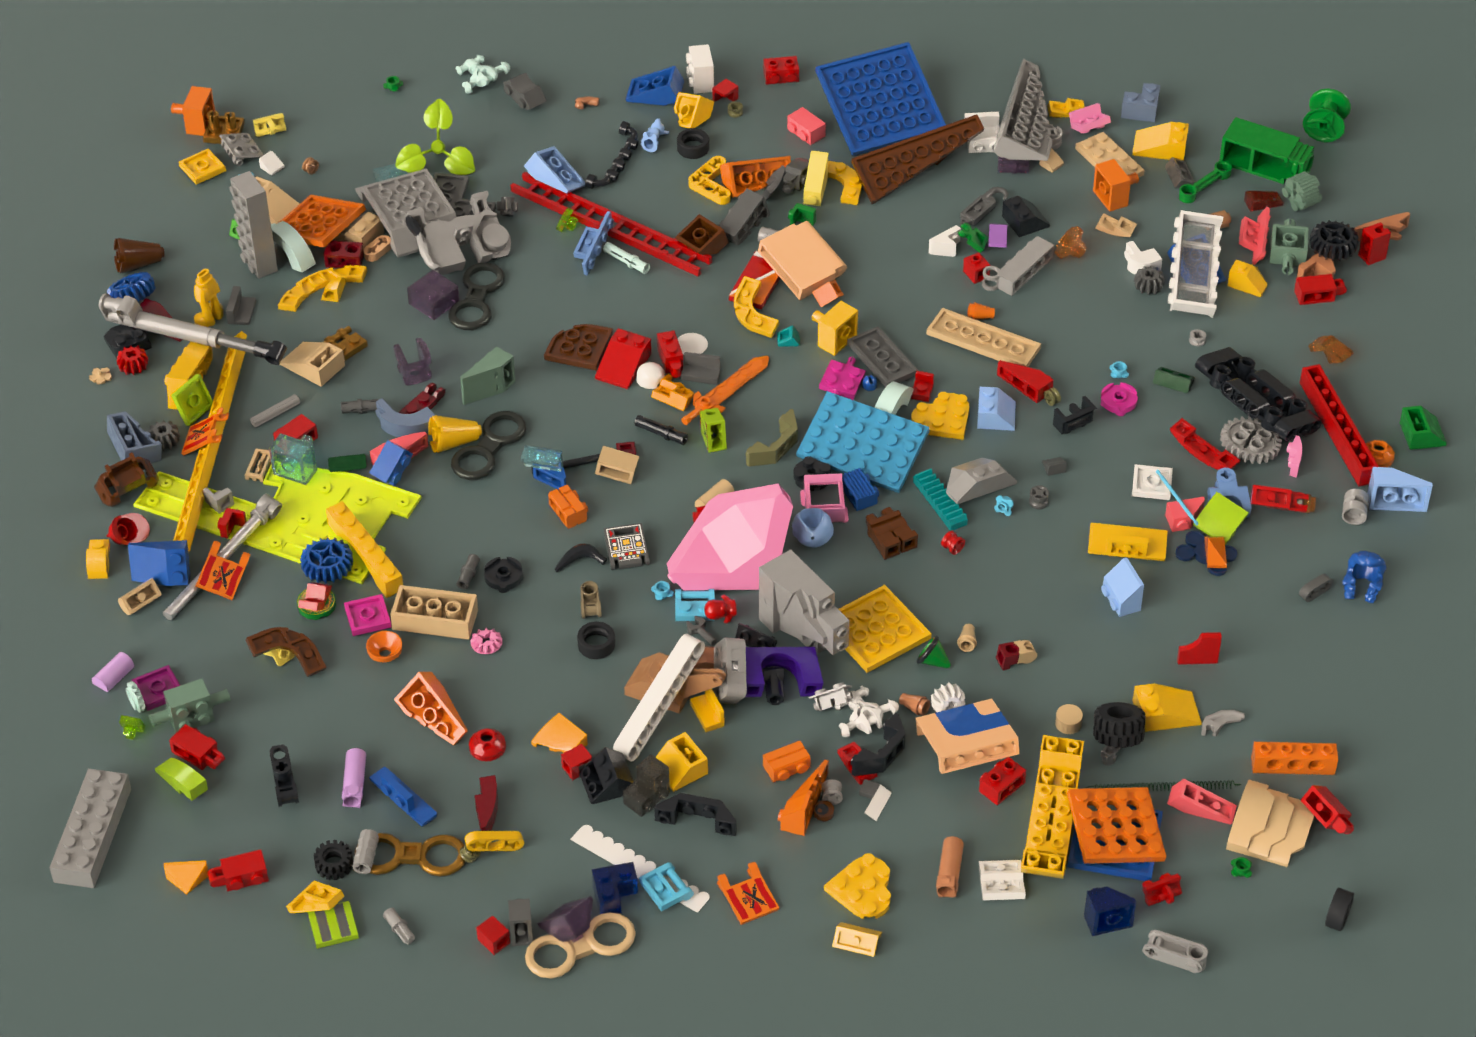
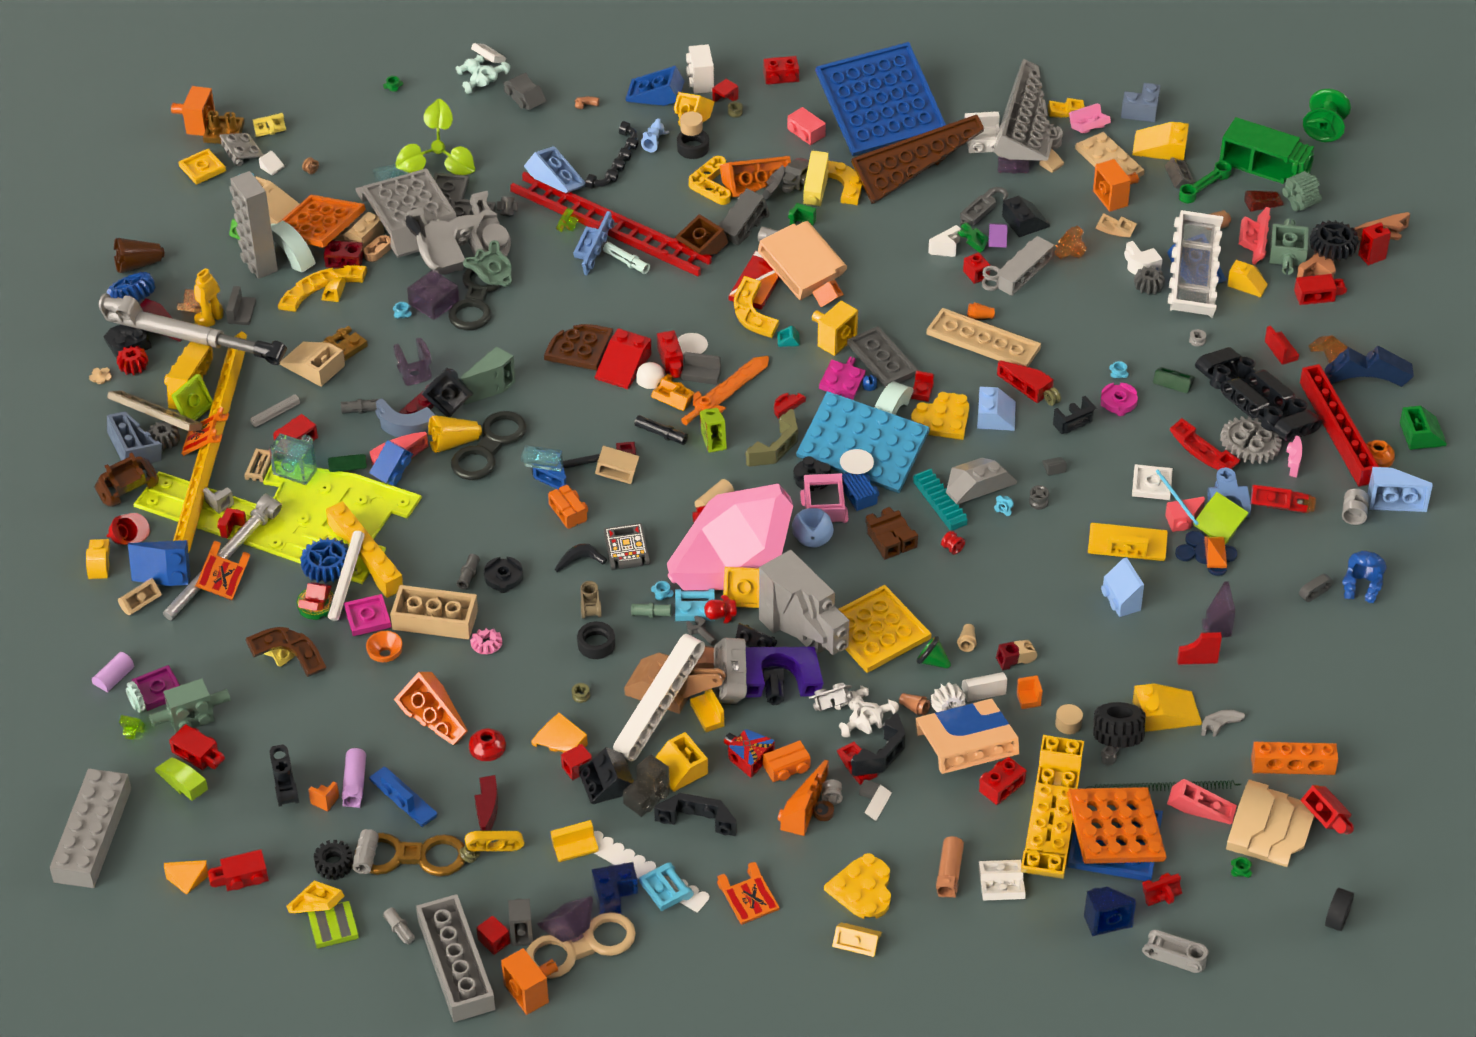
(155, 410): none -> dark tan tile
(189, 303): none -> clear orange slope
(324, 796): none -> orange panel
(346, 575): none -> white axle
(402, 310): none -> medium azure plate
(447, 392): none -> black slope
(455, 958): none -> light grey brick
(488, 53): none -> white plate
(491, 266): none -> sand green tile
(526, 980): none -> orange brick
(574, 841): none -> yellow panel
(580, 697): none -> olive bush
(651, 610): none -> sand green pin
(691, 123): none -> tan piece
(742, 586): none -> yellow plate
(748, 750): none -> red torso
(786, 402): none -> red tile
(856, 461): none -> white sticker
(985, 686): none -> white brick
(1029, 692): none -> orange panel
(1220, 613): none -> clear purple slope
(1280, 346): none -> red panel
(1377, 364): none -> dark blue arch

